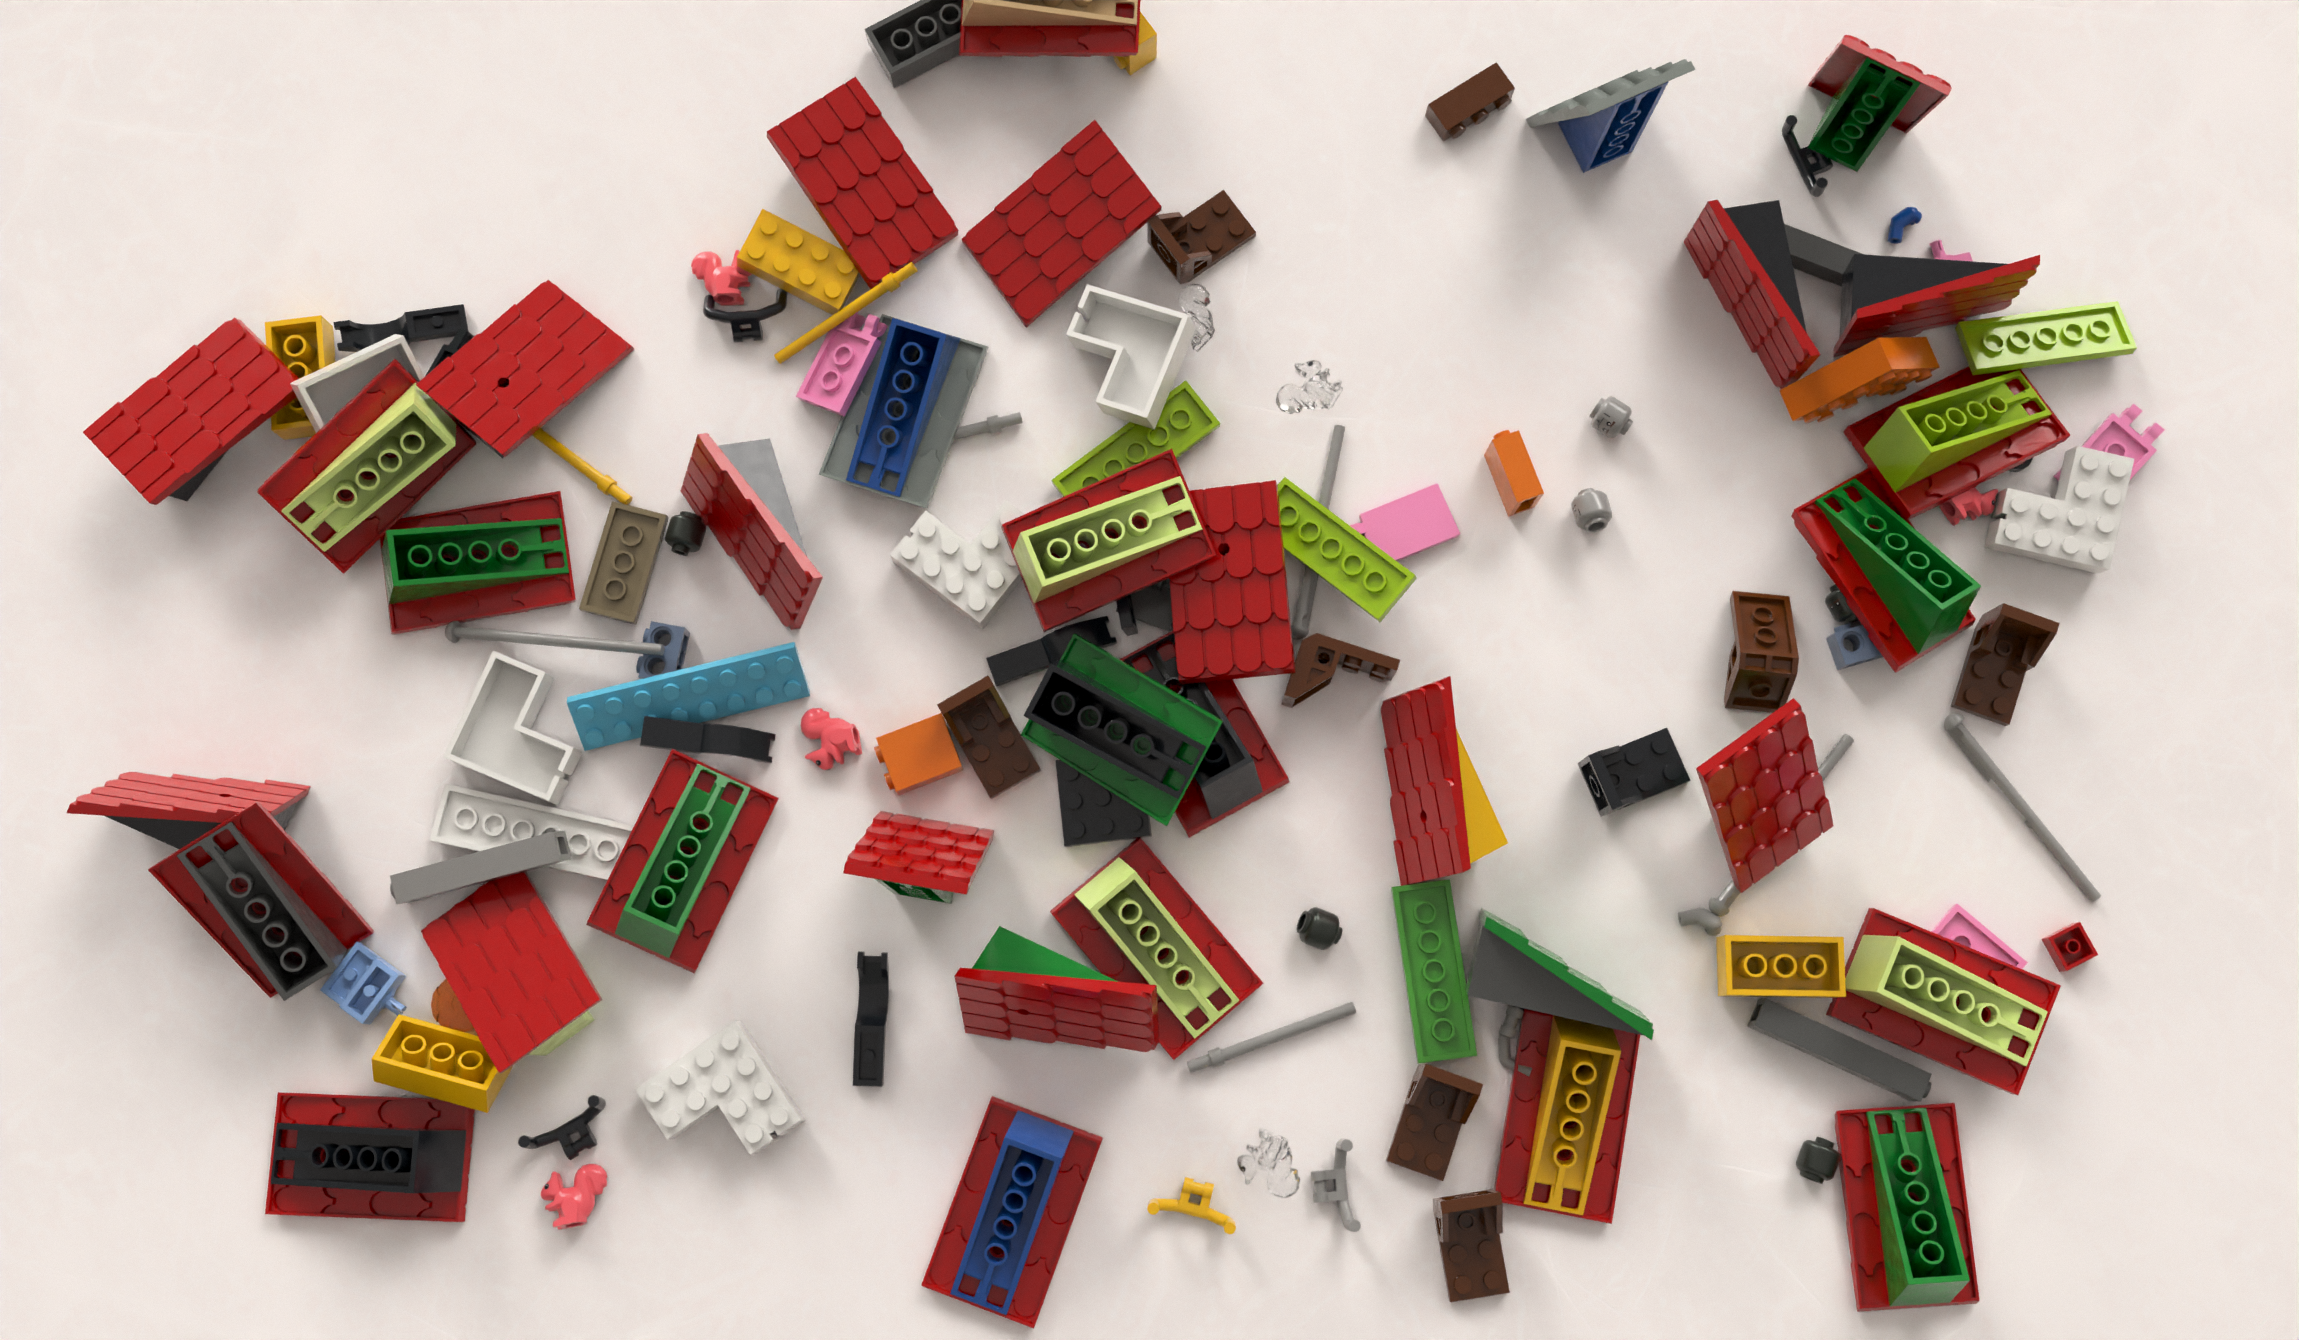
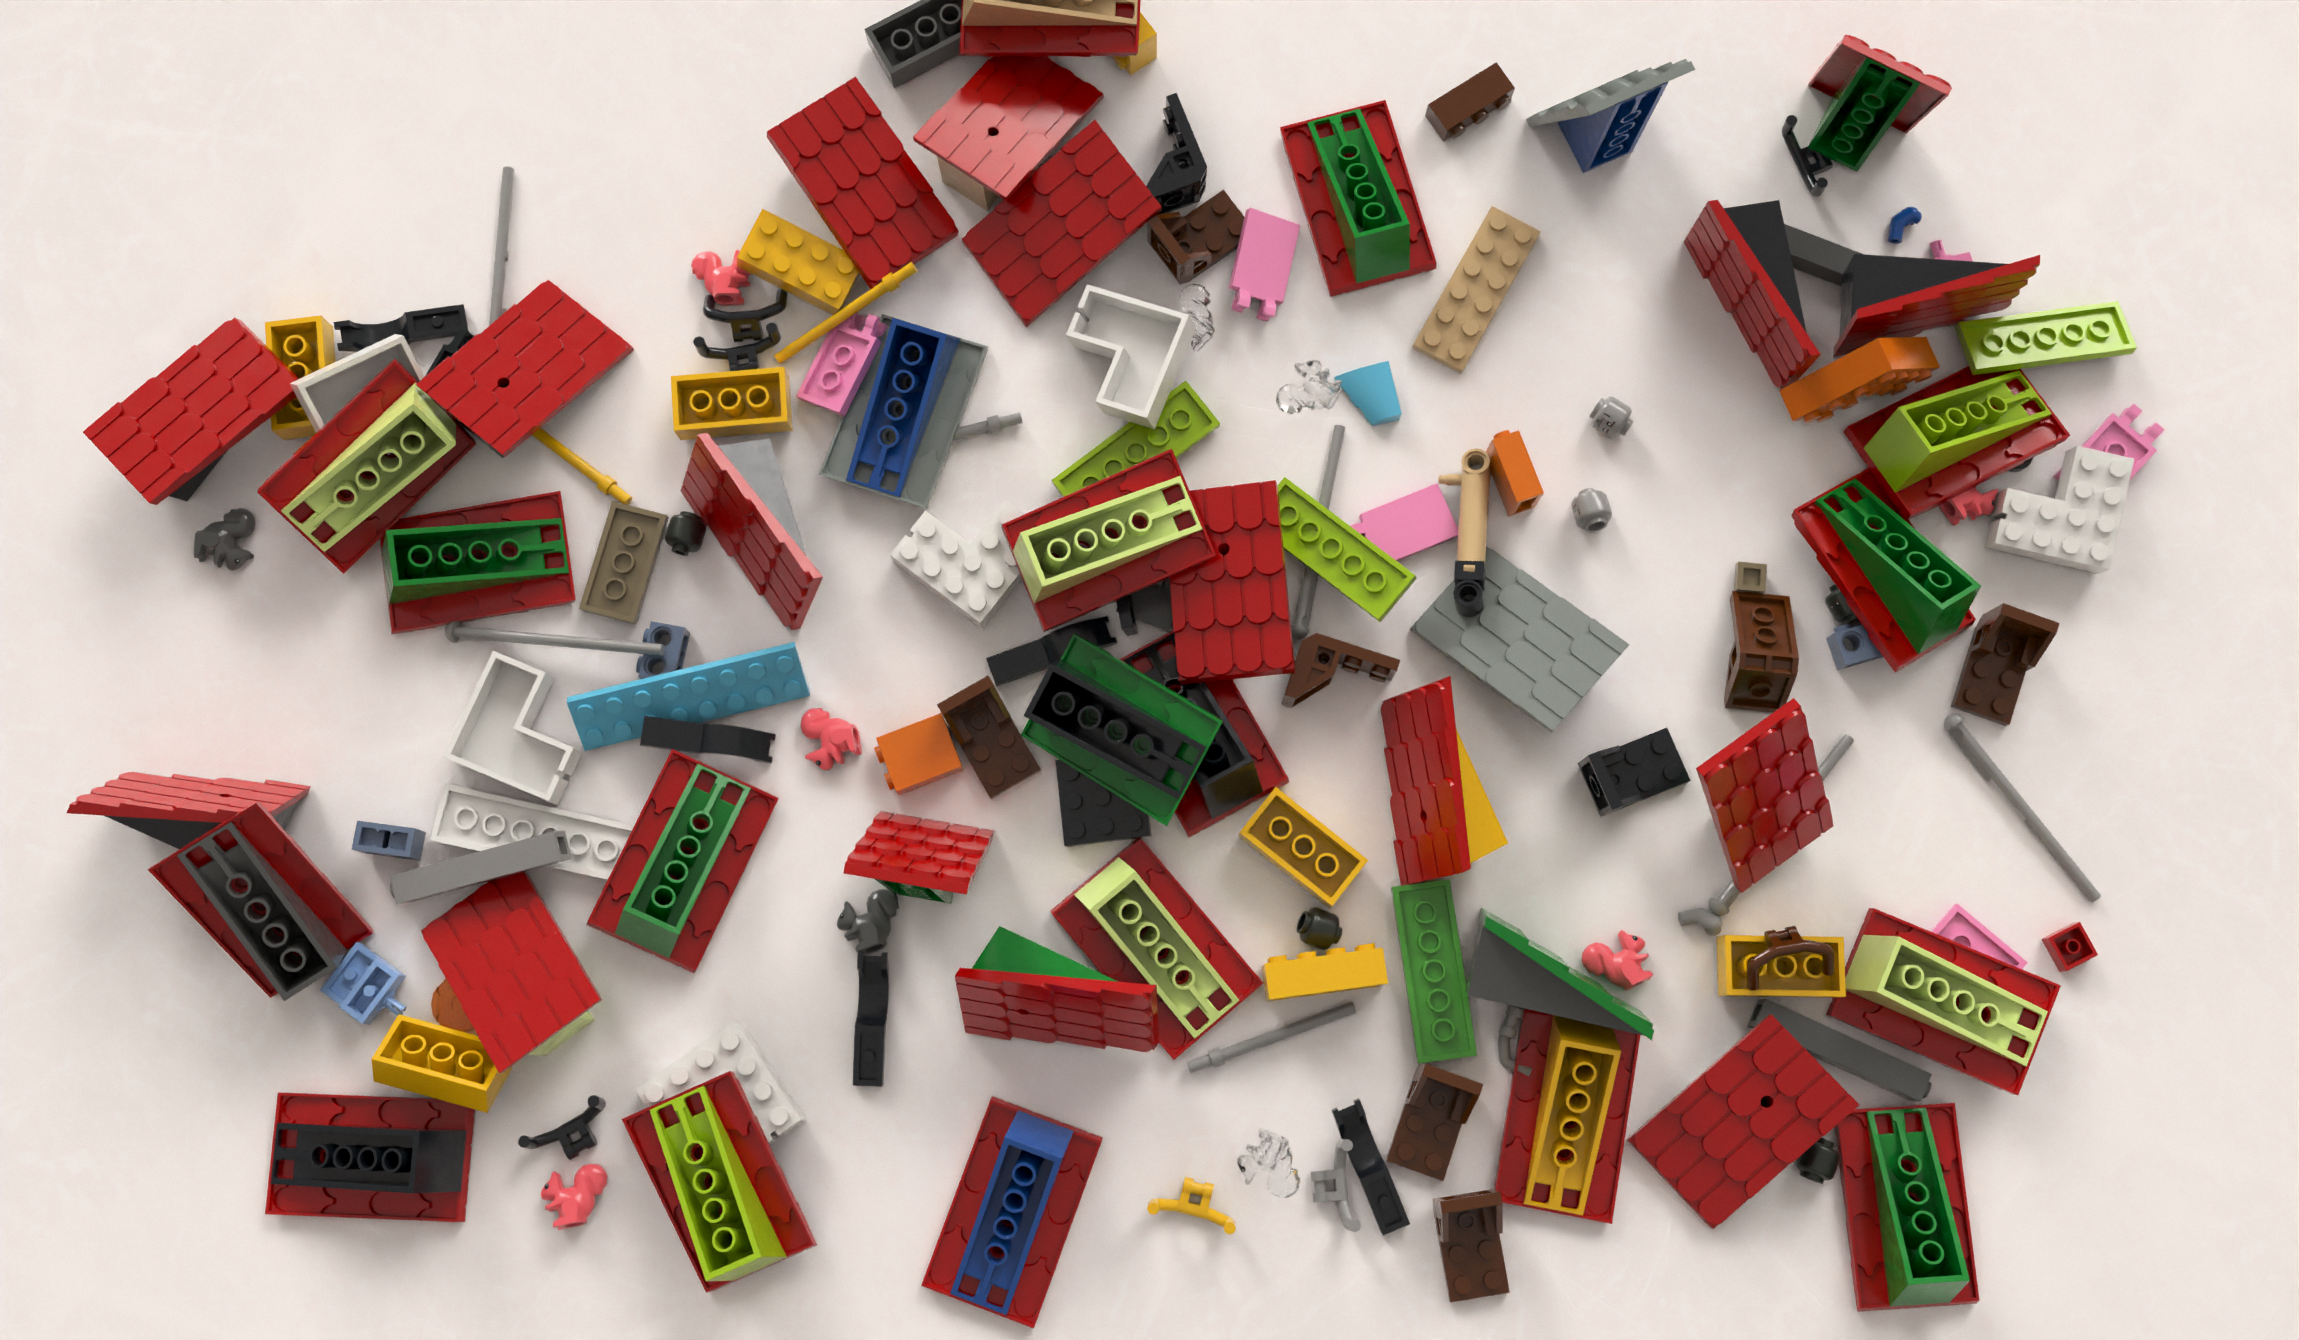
(220, 539): none -> dark grey animal
(388, 840): none -> sand blue brick
(501, 252): none -> light grey bar
(719, 1181): none -> piece
(731, 403): none -> yellow brick
(740, 352): none -> black piece
(872, 927): none -> dark grey animal
(1005, 125): none -> piece
(1176, 184): none -> black bracket
(1263, 262): none -> bright pink tile
(1302, 847): none -> yellow brick
(1324, 974): none -> yellow brick
(1358, 198): none -> piece
(1371, 1168): none -> black piece
(1373, 392): none -> medium azure slope
(1472, 530): none -> tan piece
(1476, 289): none -> tan plate
(1523, 642): none -> light grey piece
(1619, 968): none -> coral animal
(1742, 1121): none -> red piece
(1750, 577): none -> dark tan plate
(1788, 943): none -> reddish brown piece

